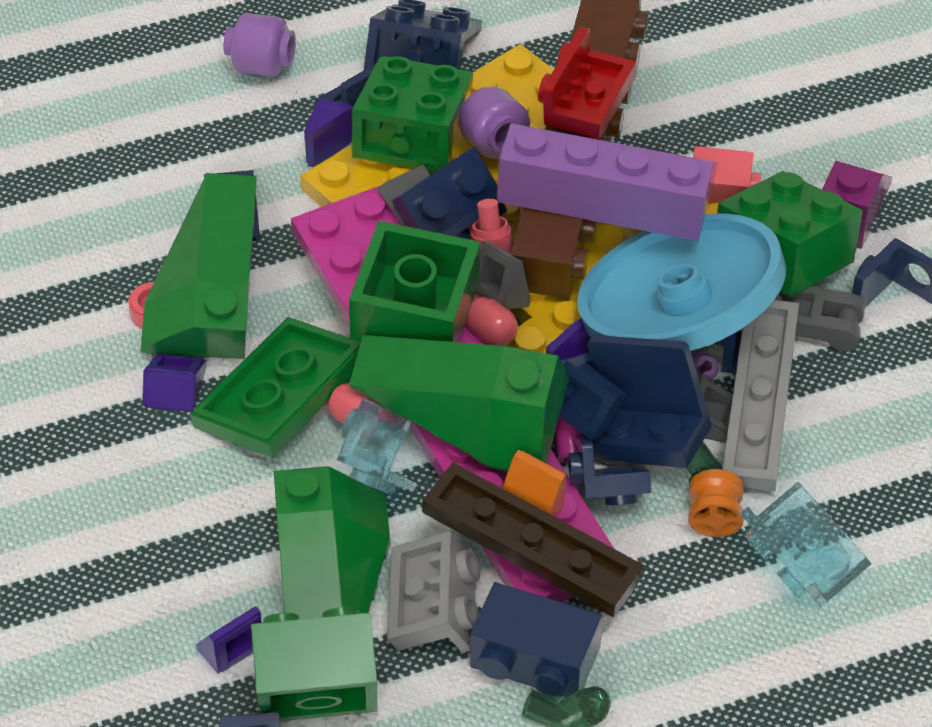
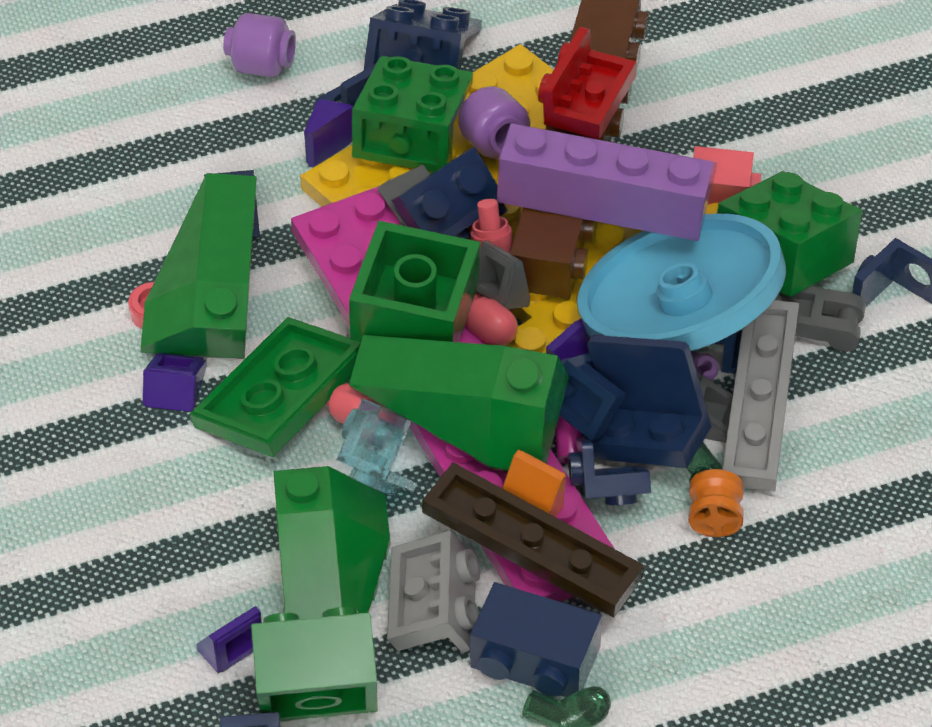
(808, 544): clear light blue bracket -> none
(861, 189): magenta slope -> none

